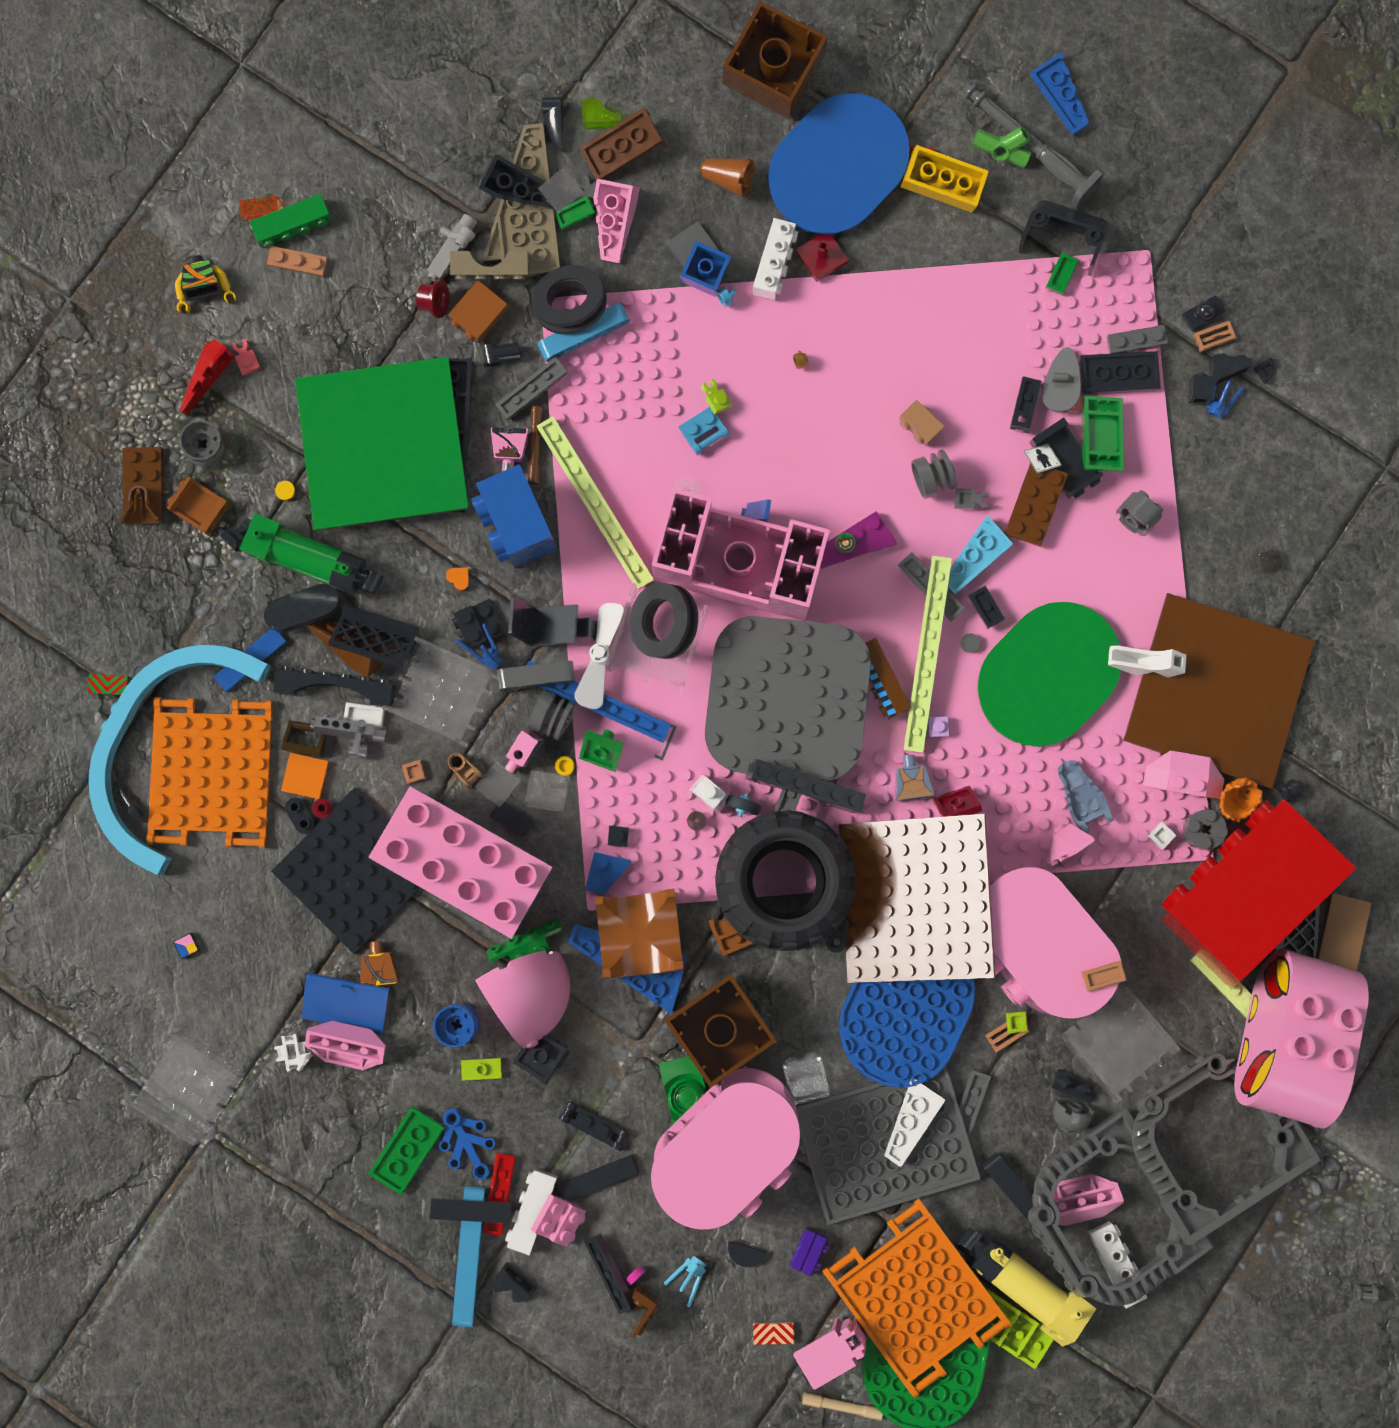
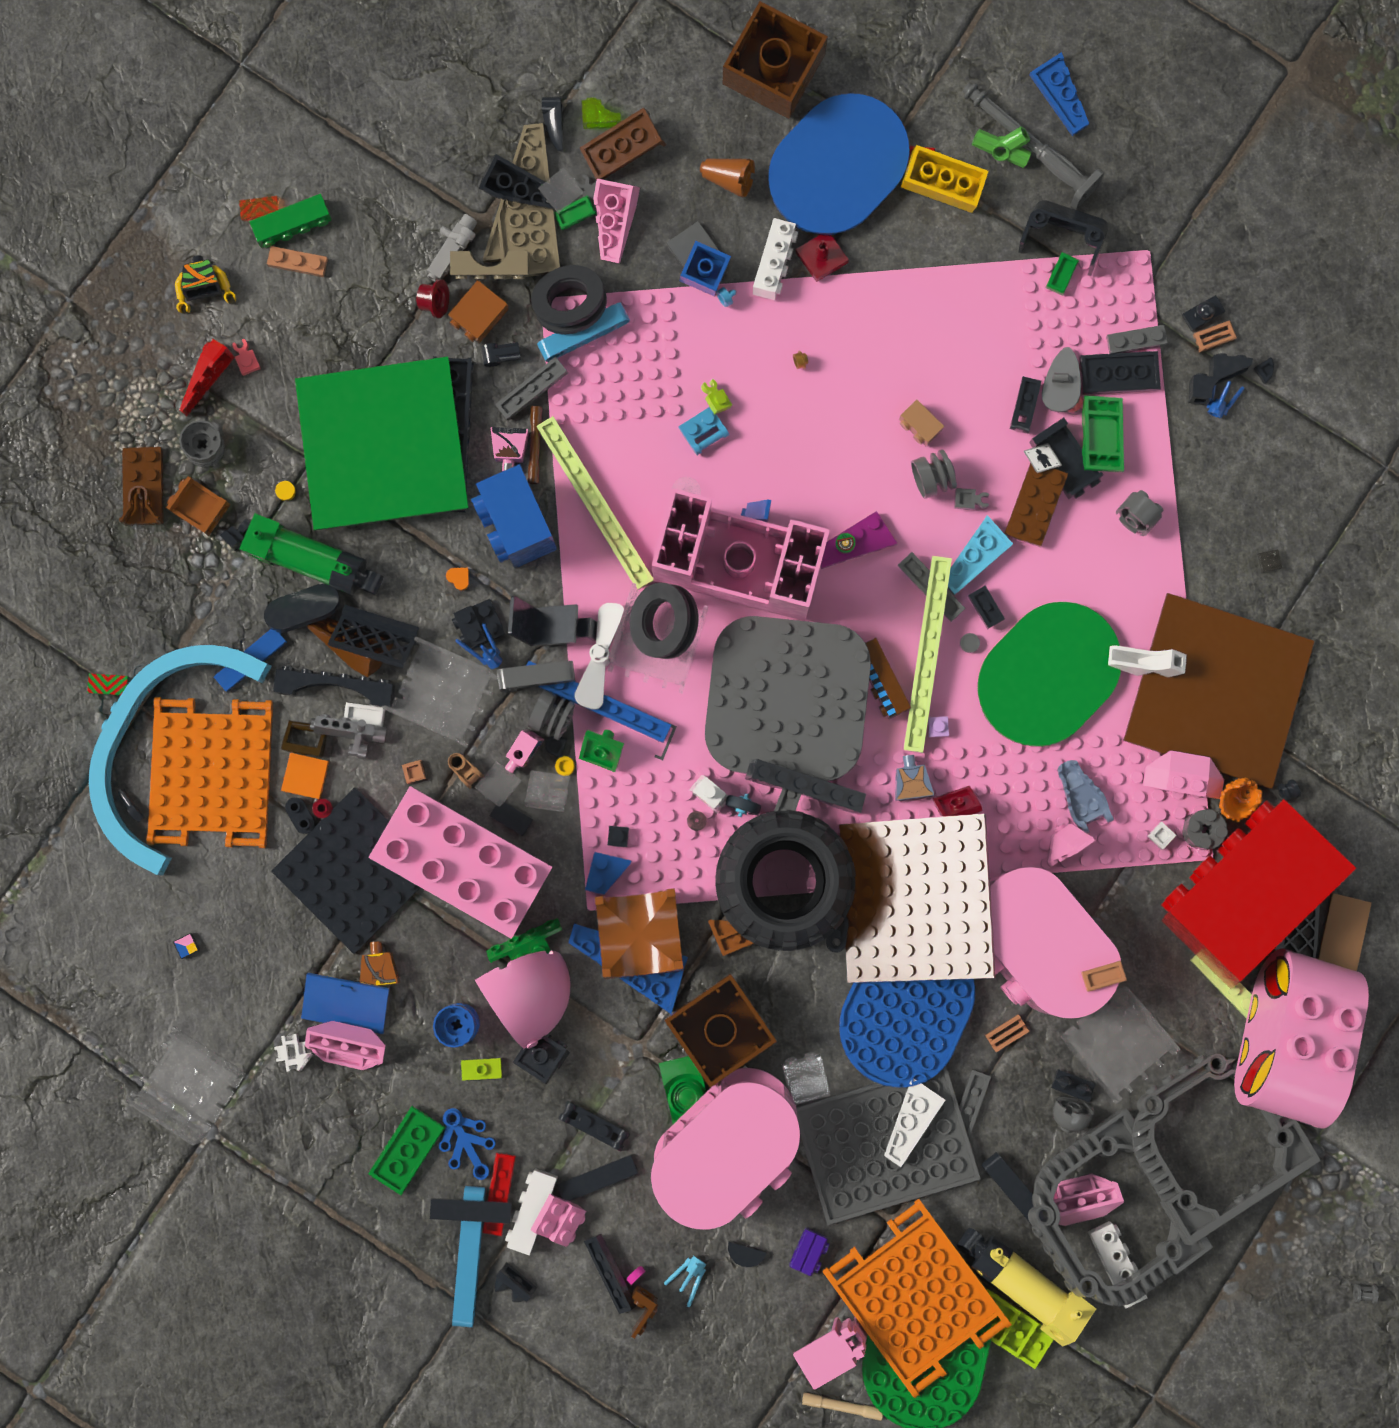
(773, 1333): tile -> none
(1016, 1022): lime tile -> none

